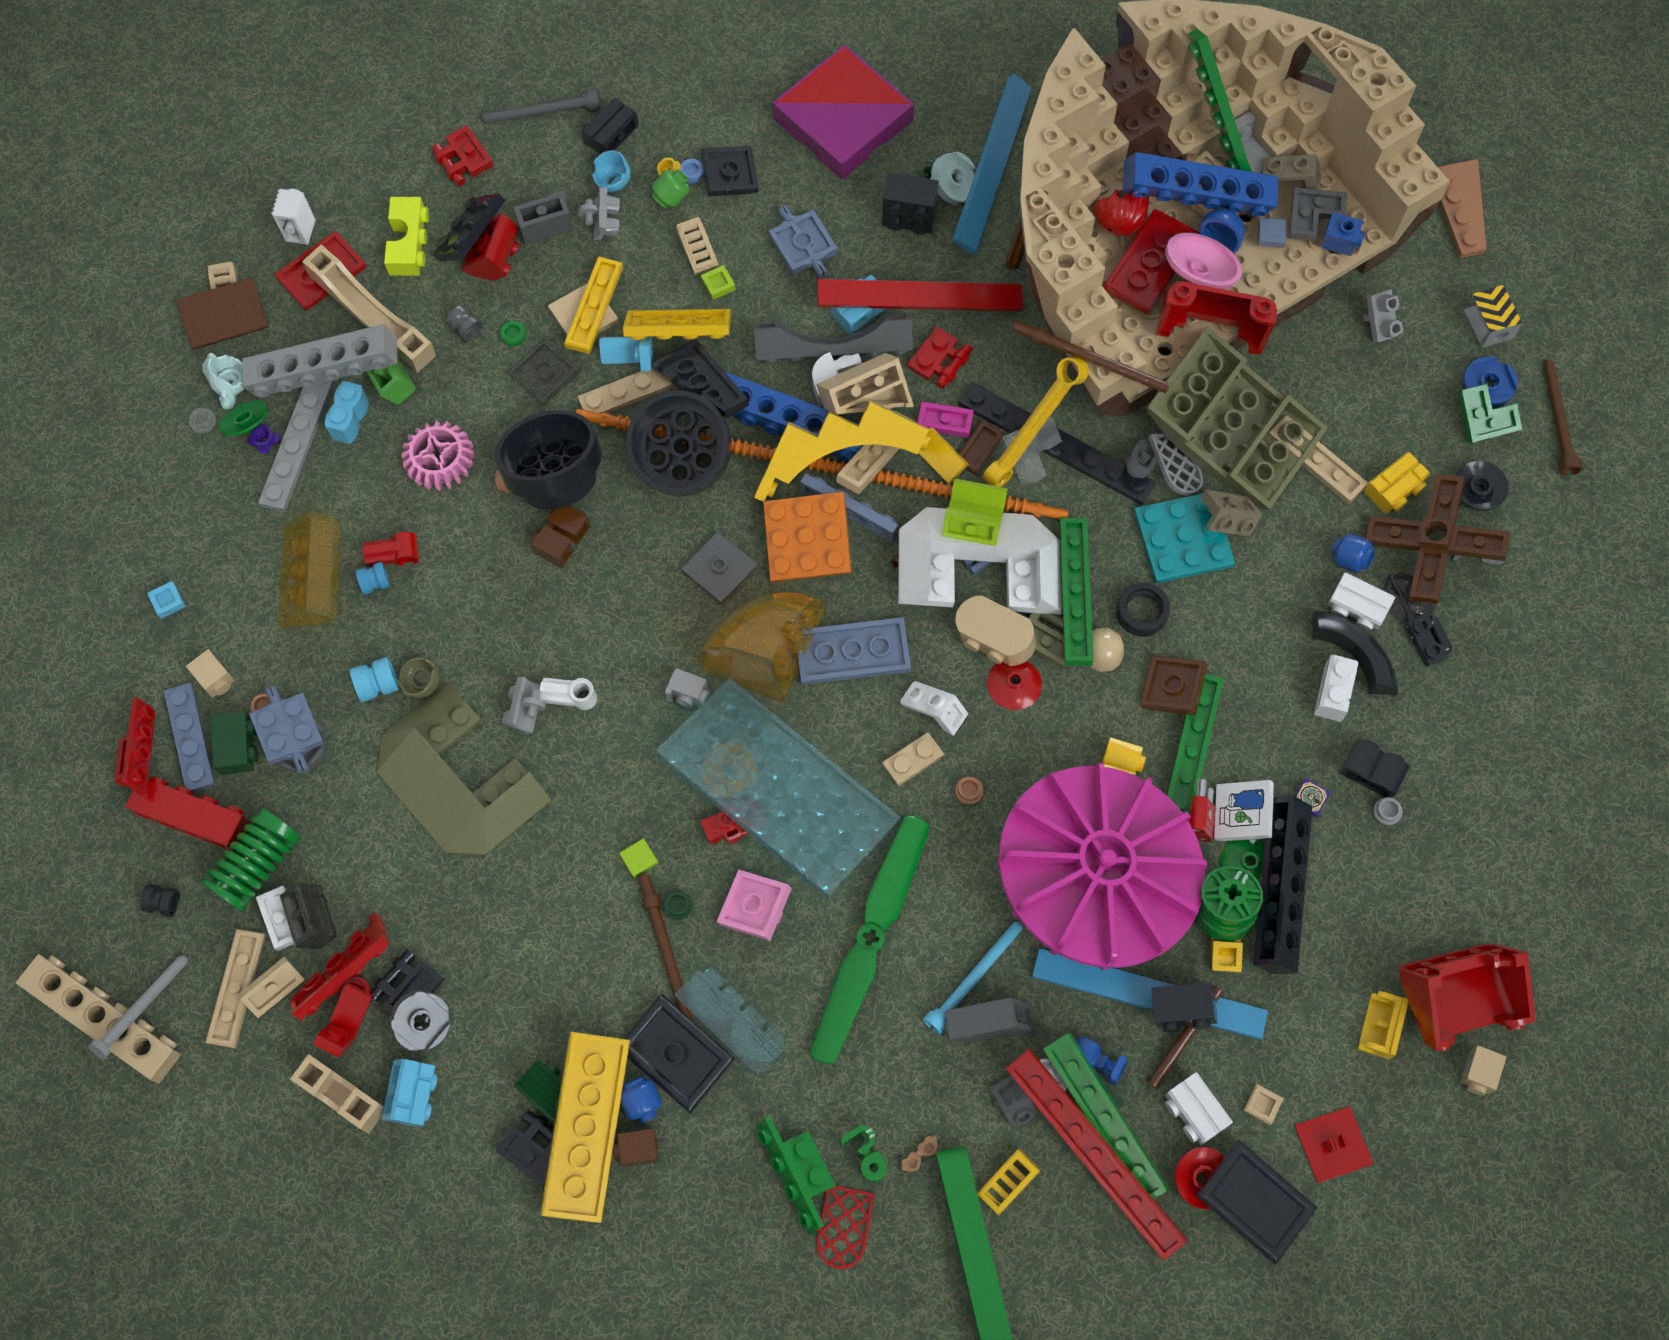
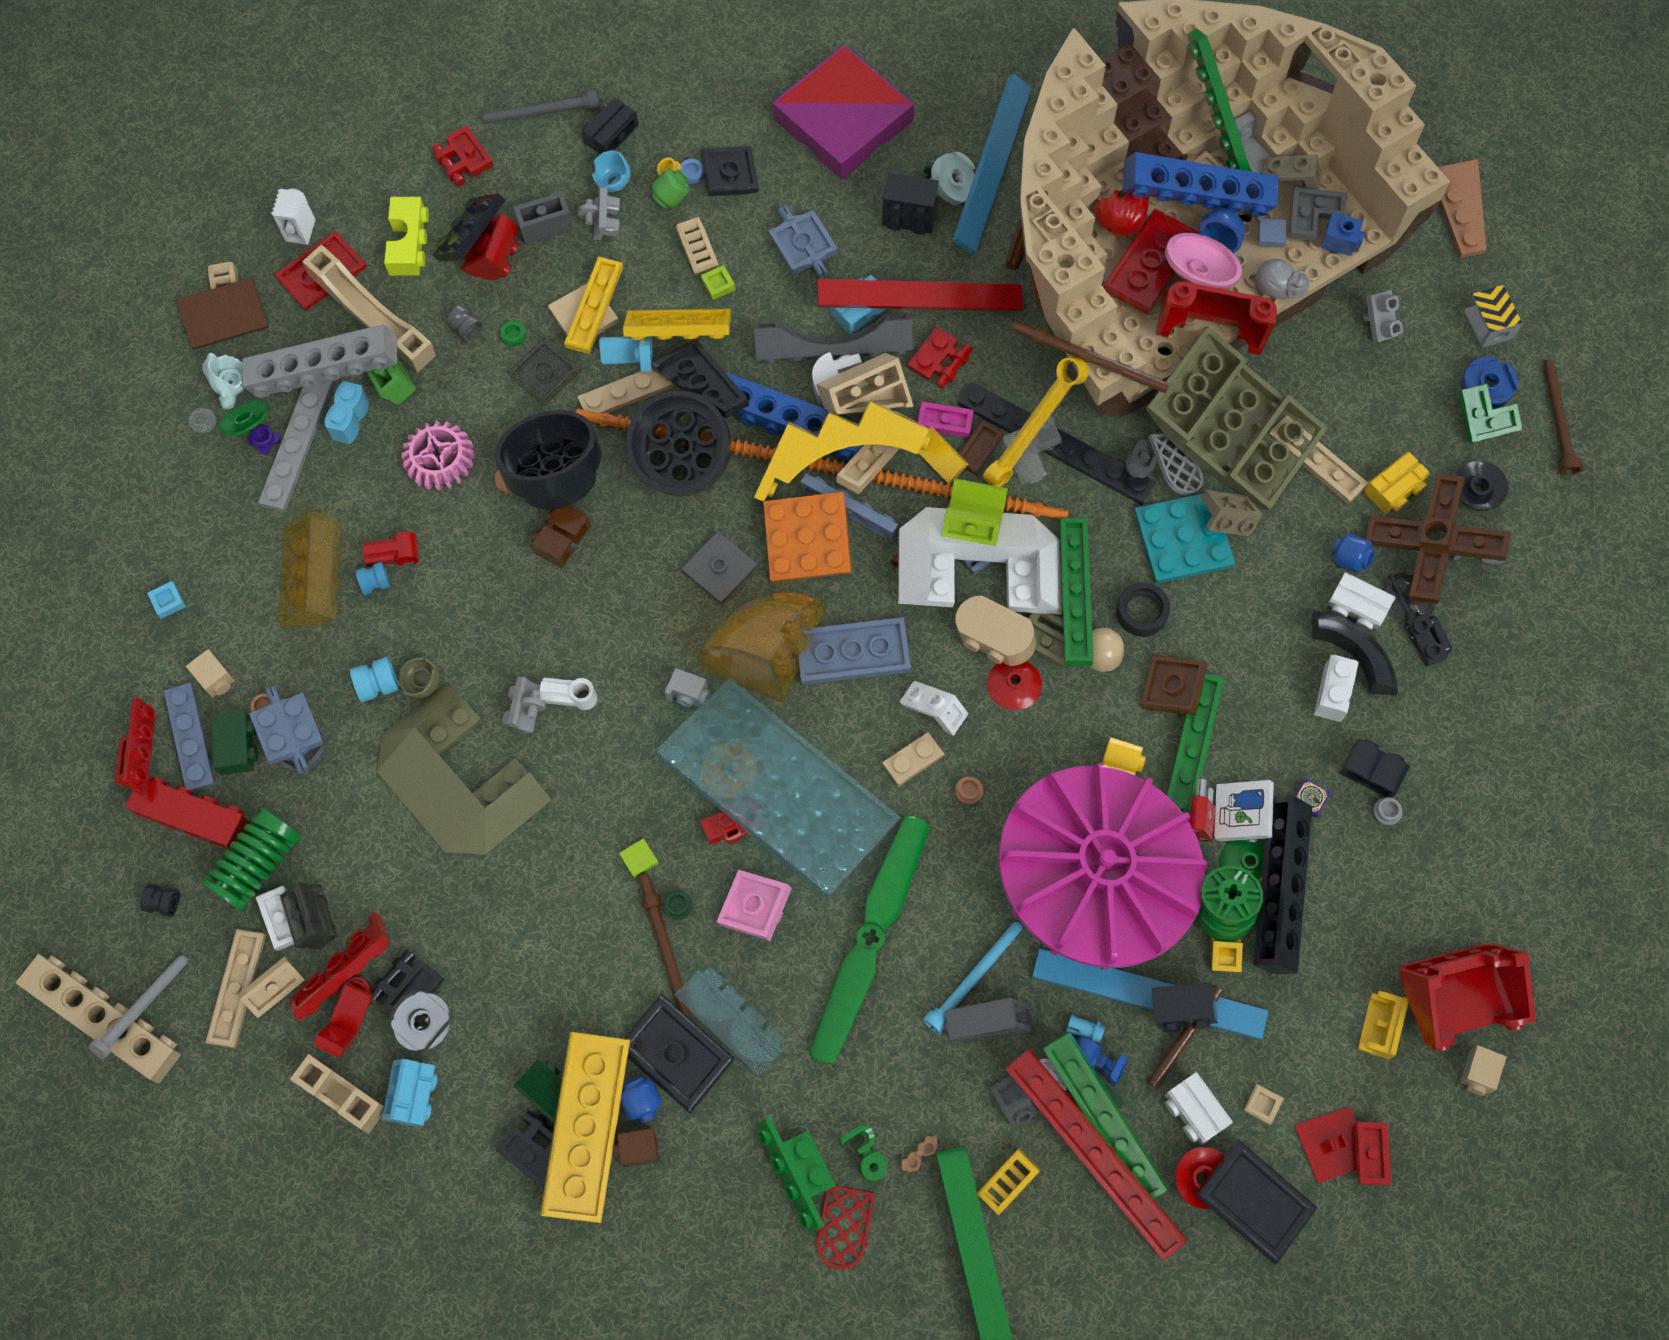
(1086, 1029): none -> medium azure pin
(1280, 280): none -> light grey hair
(1372, 1154): none -> red plate

